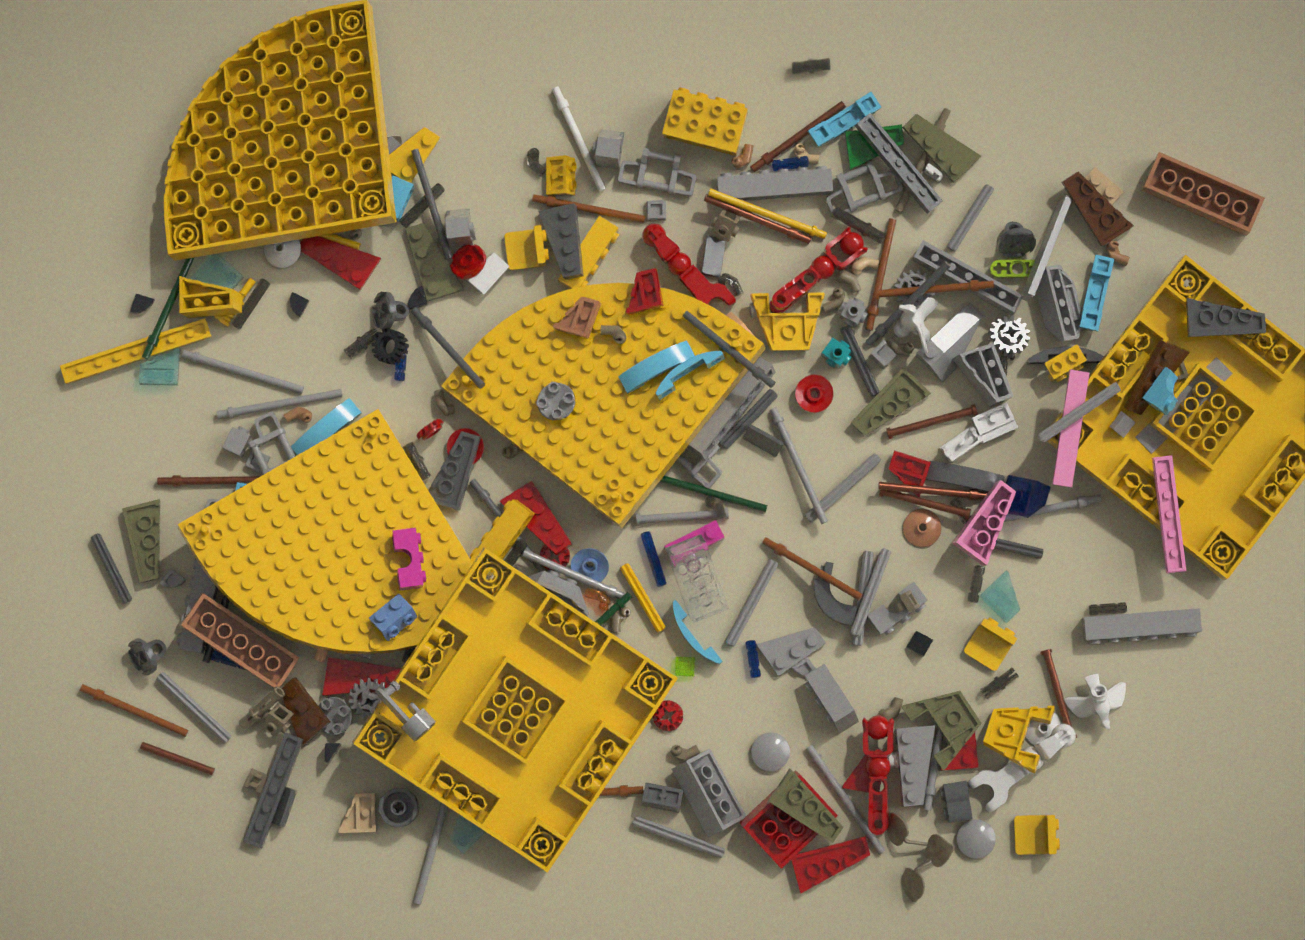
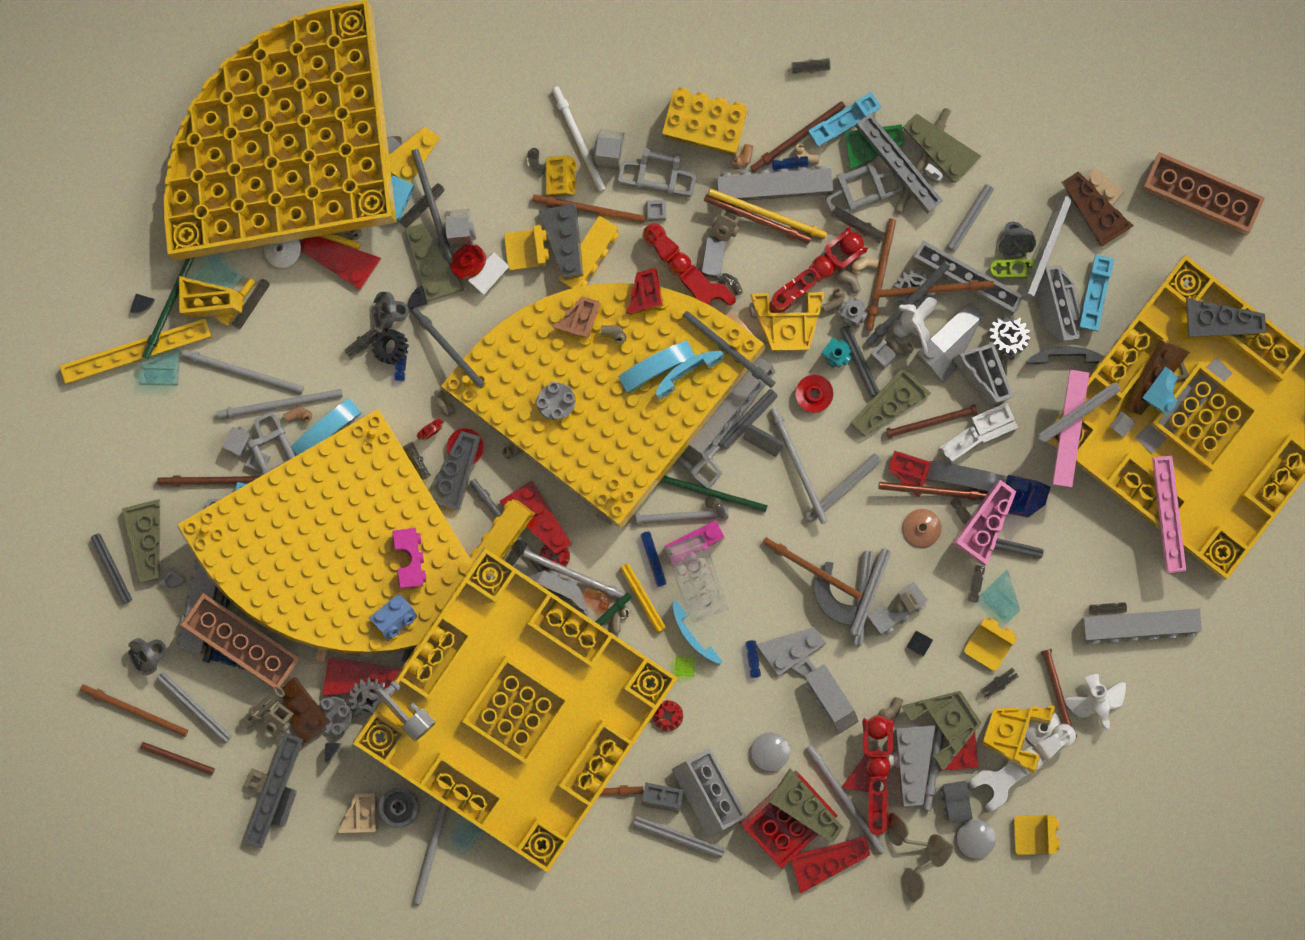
(298, 304): black tile -> none
(597, 571): medium blue dish -> none
(684, 754): dark tan arm -> none
(751, 603): light grey axle -> none
(927, 503): copper bar -> none
(1061, 364): yellow bracket -> none
(1080, 502): light grey bar -> none
(1113, 252): medium nougat arm -> none

